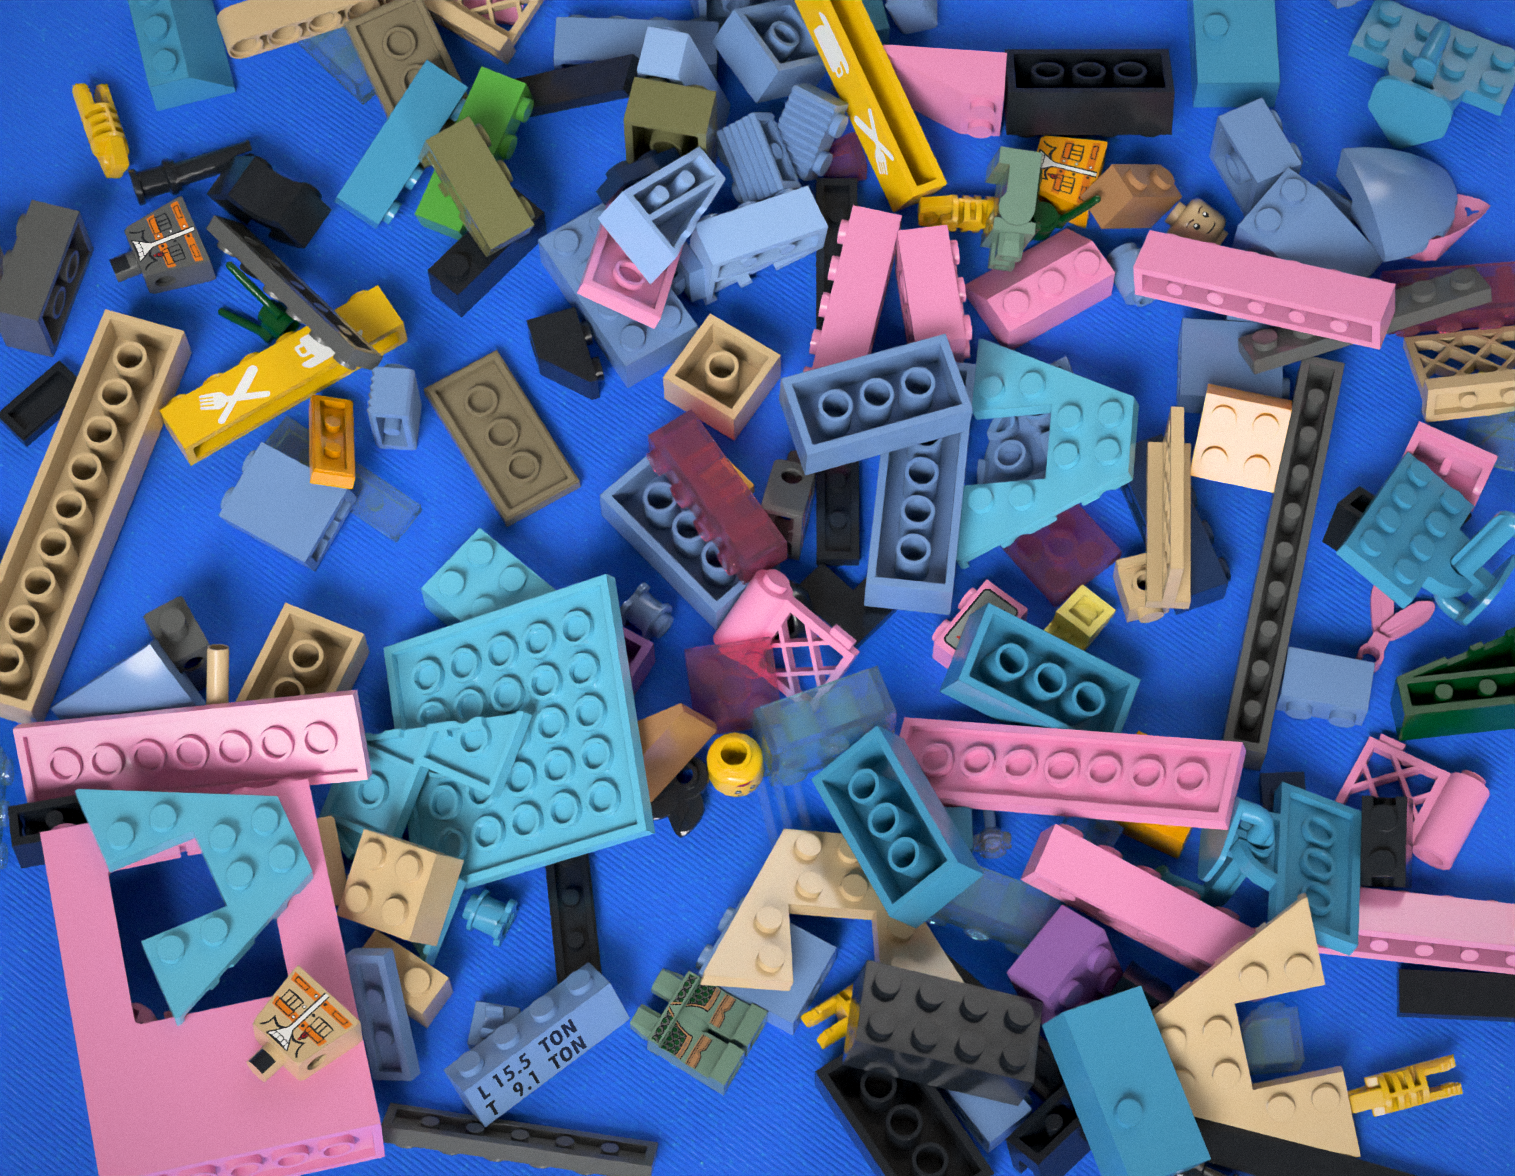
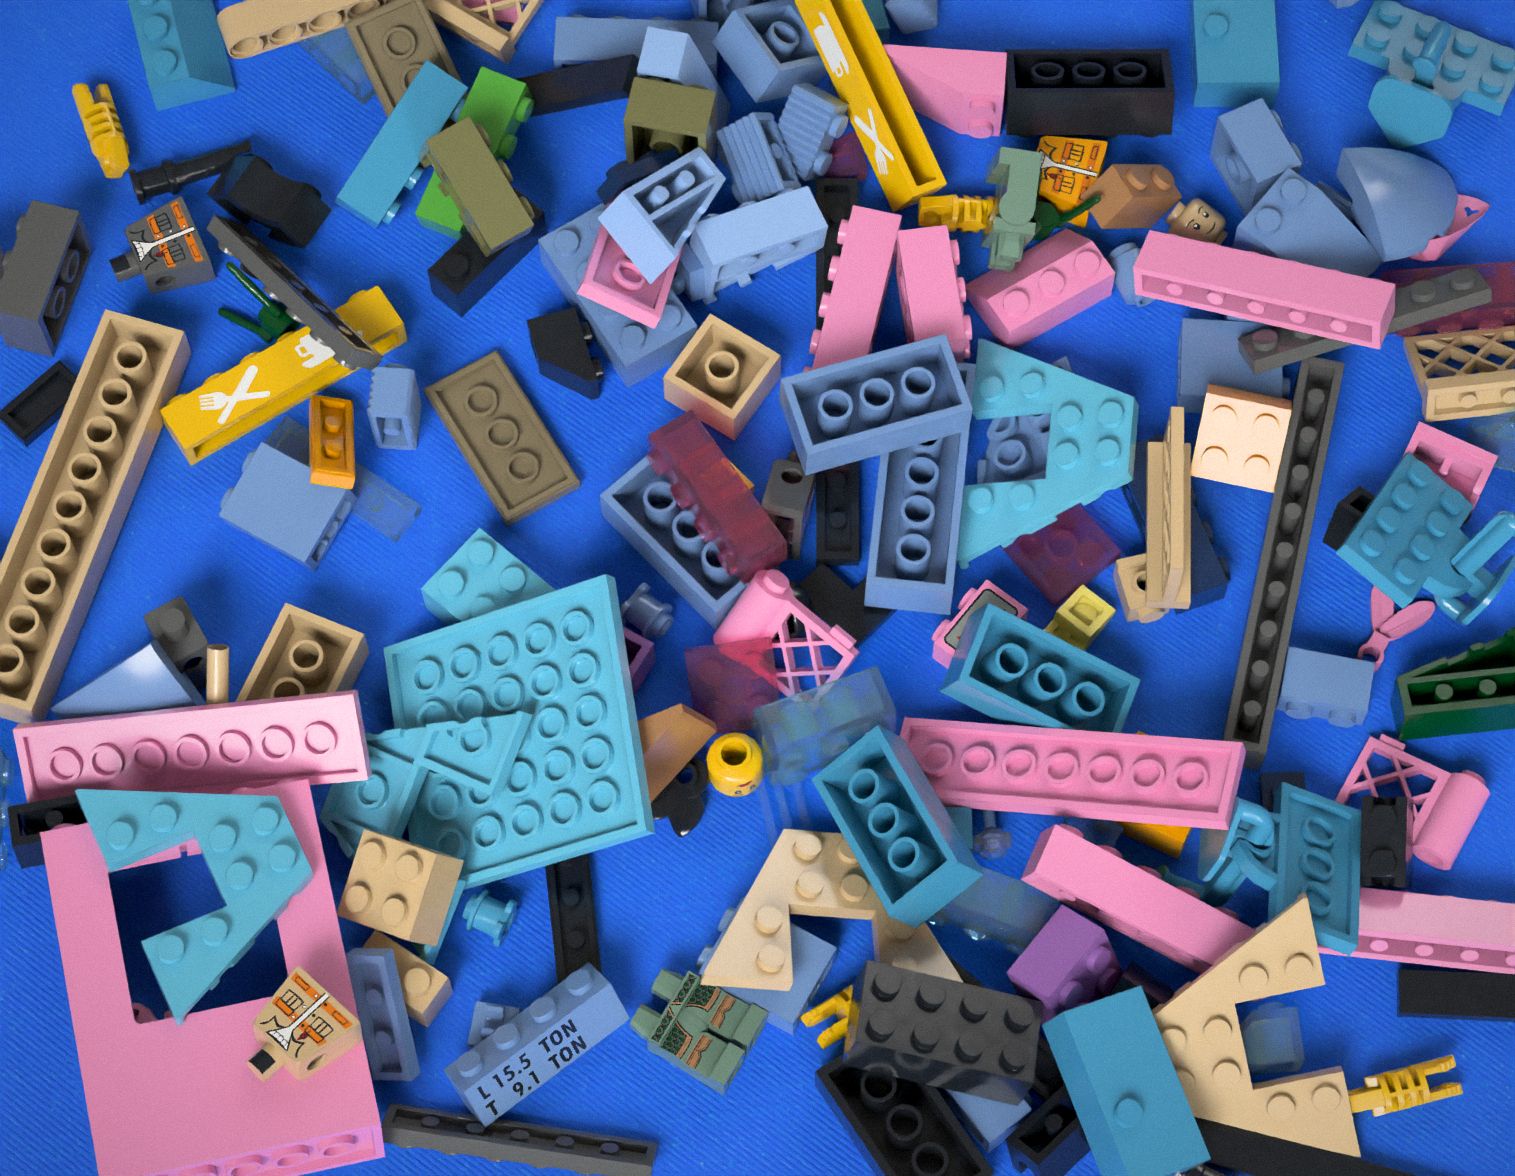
(333, 856): tan tile -> none

